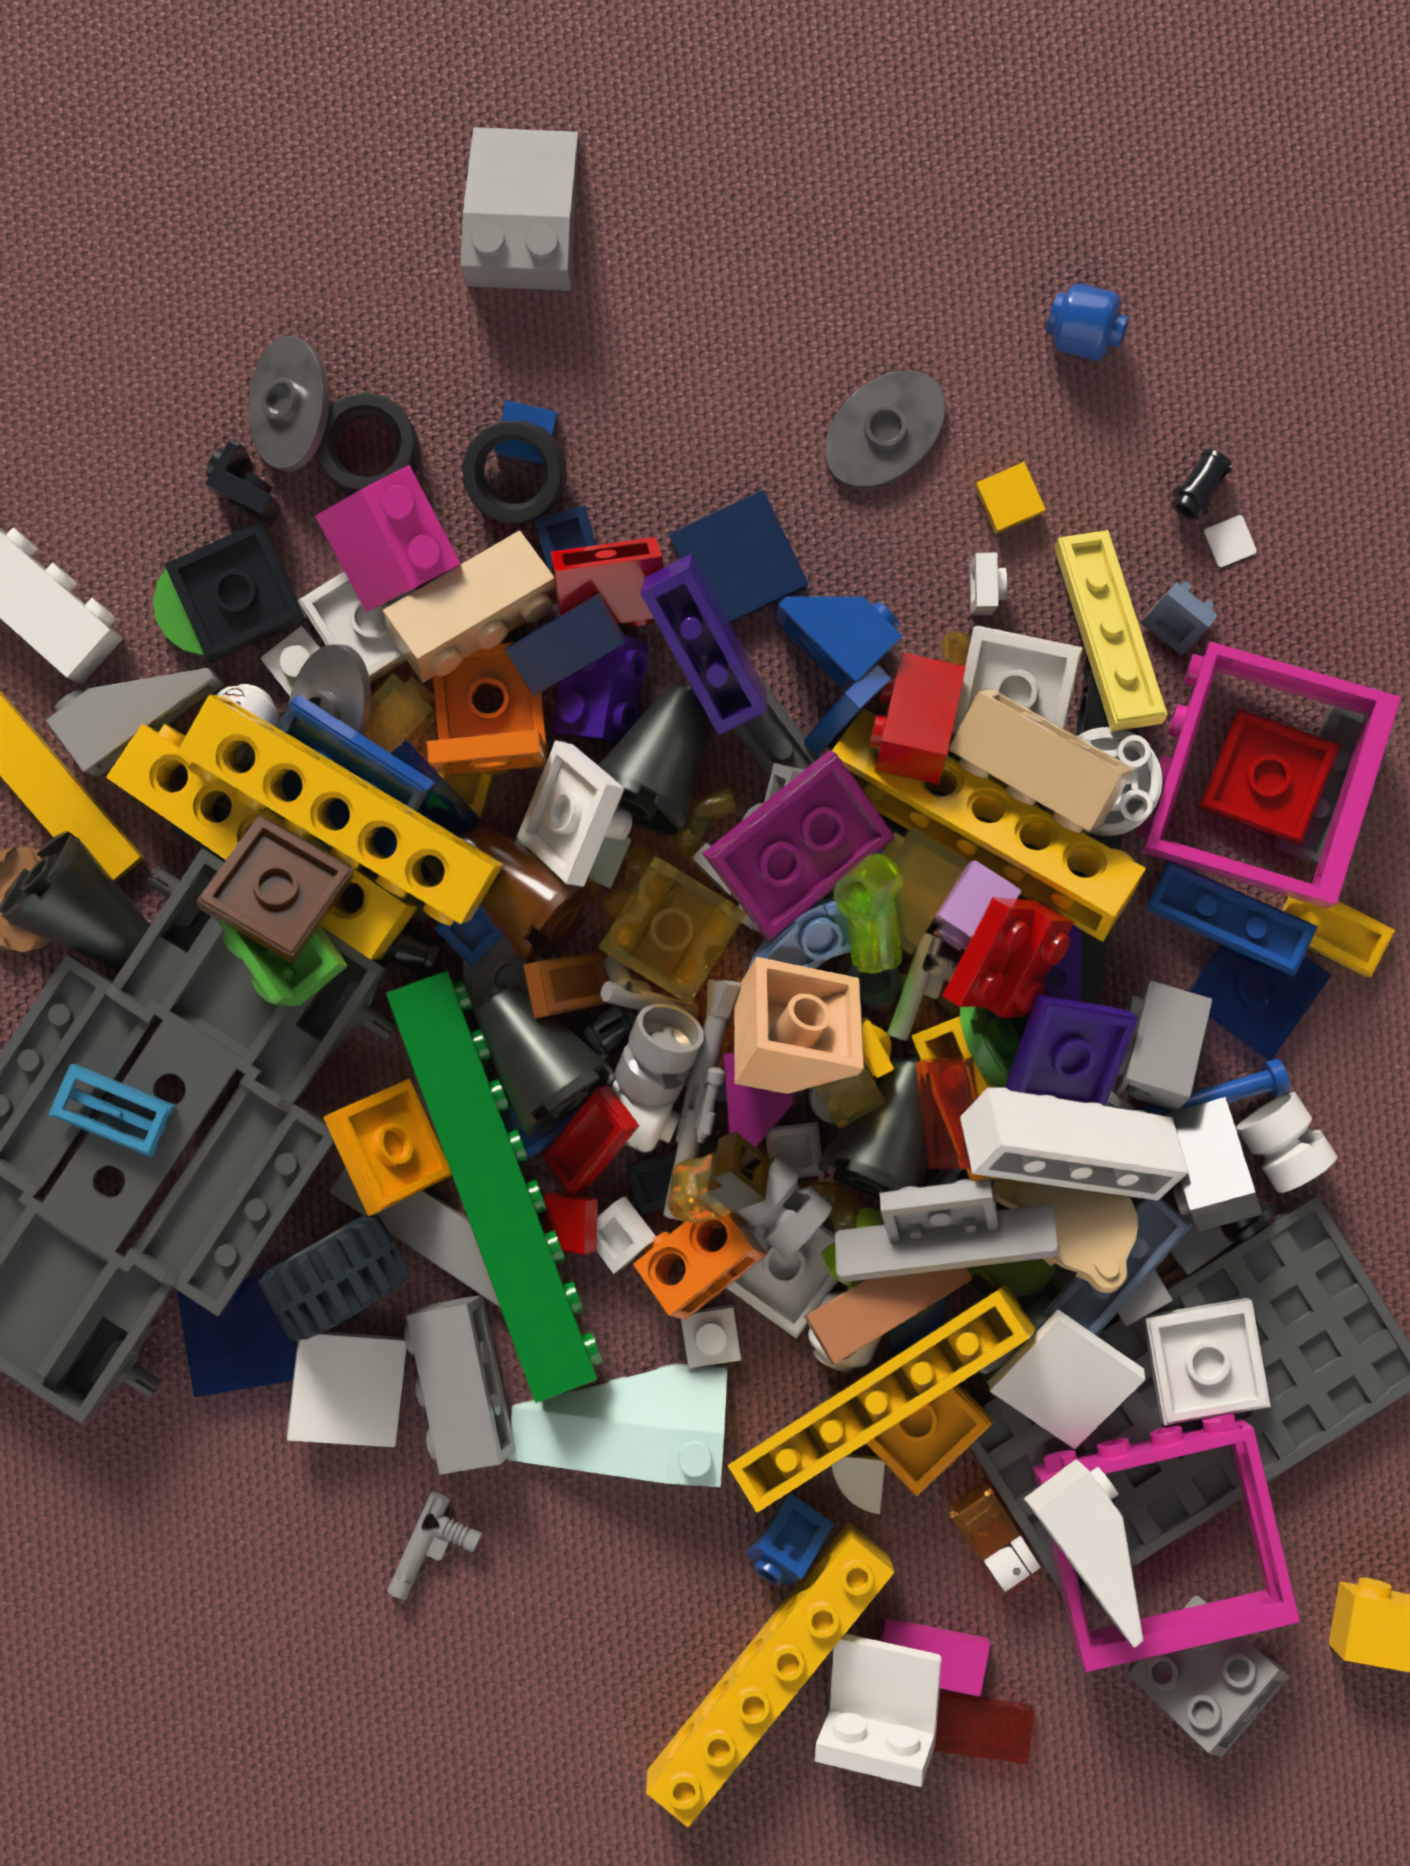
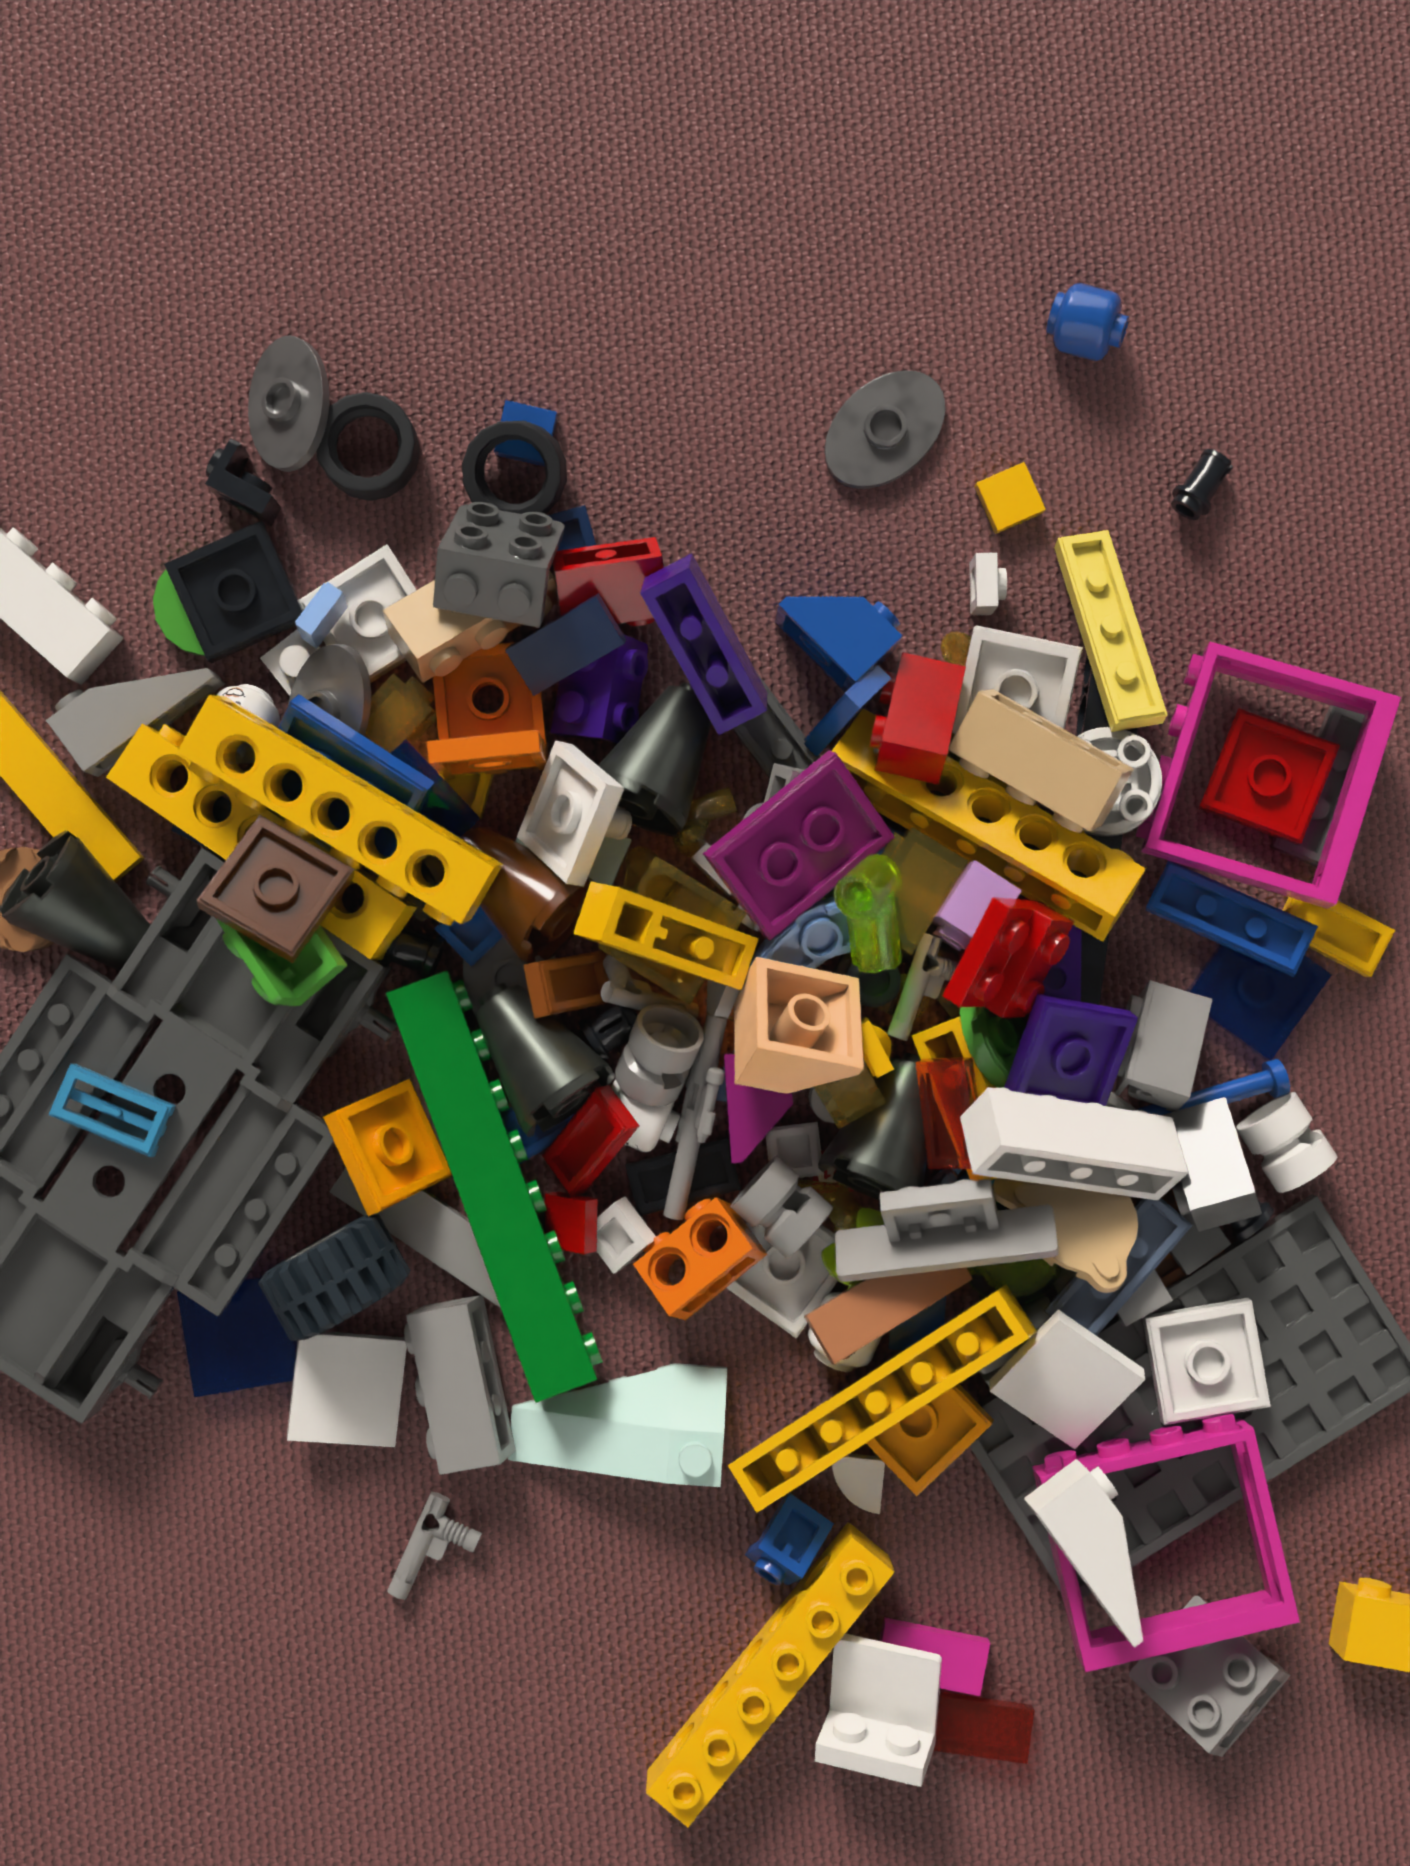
(321, 614): none -> light blue tile
(387, 538): dark pink slope -> none
(496, 563): none -> dark grey bracket
(520, 209): light grey slope -> none
(665, 935): none -> yellow slope
(711, 1337): white plate -> none
(718, 1182): leg -> none
(742, 556): dark blue tile -> none
(994, 1537): clear orange leg -> none
(1180, 618): sand blue tile -> none
(1230, 541): white sticker -> none

